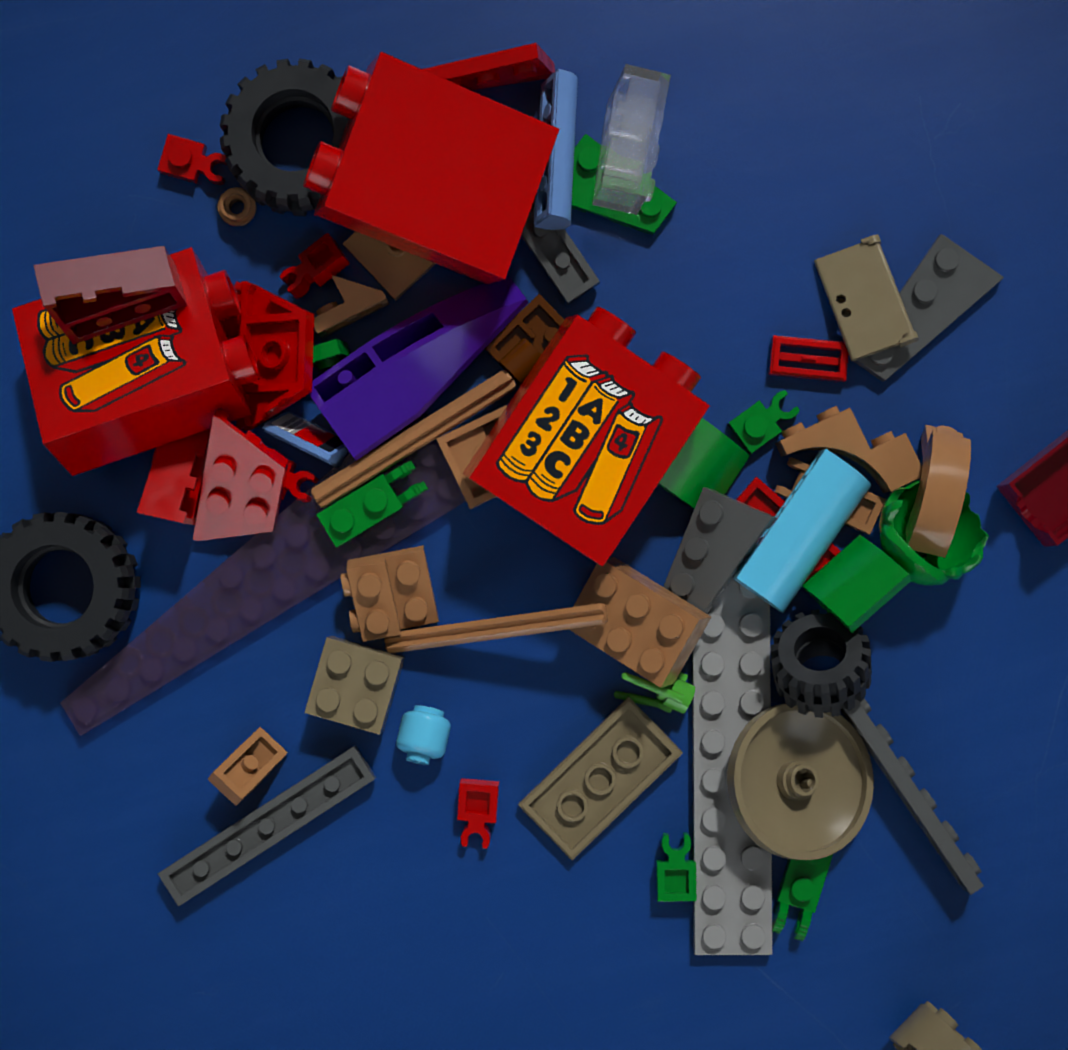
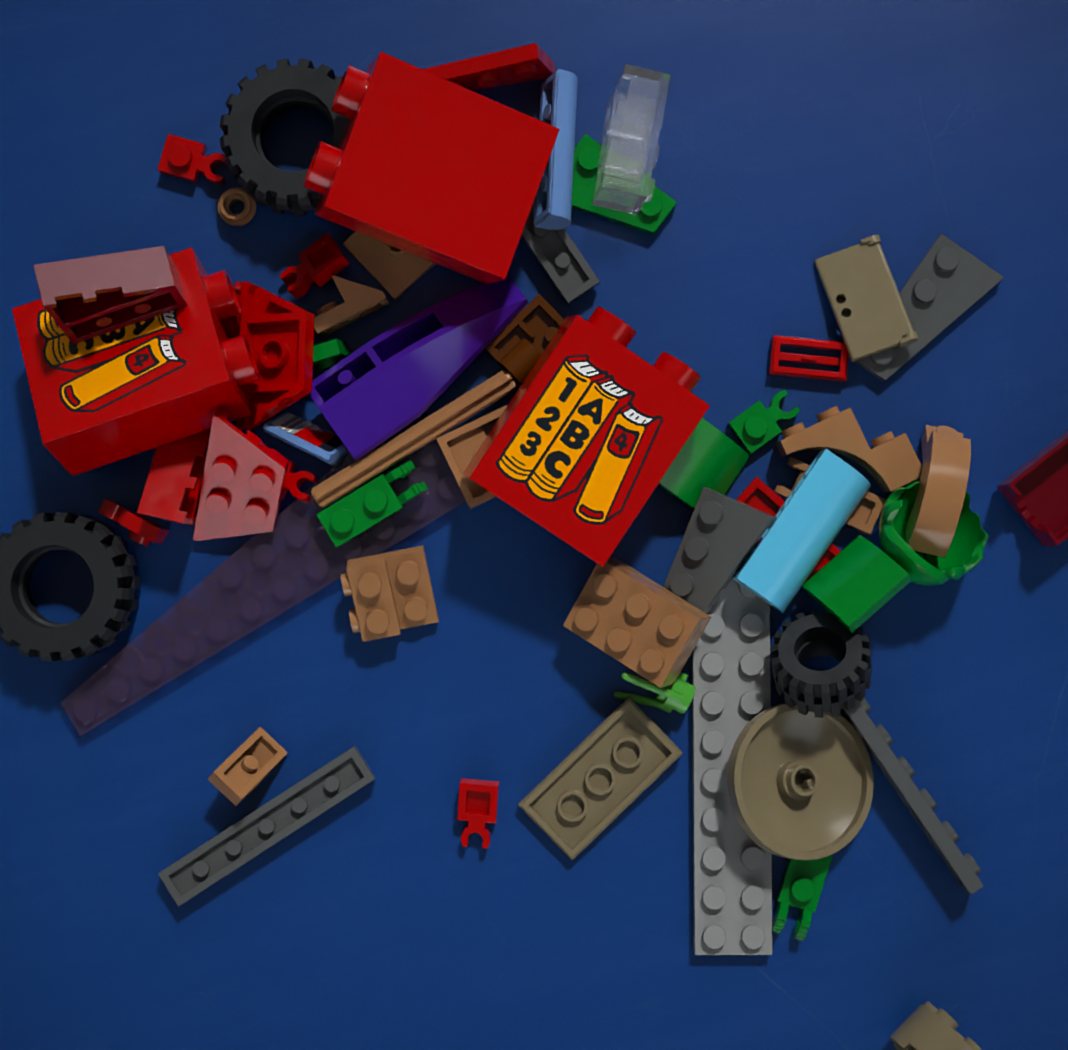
(141, 528): none -> red plate
(354, 684): dark tan brick -> none
(423, 734): medium azure head -> none
(498, 628): medium nougat axle -> none
(676, 875): green plate -> none

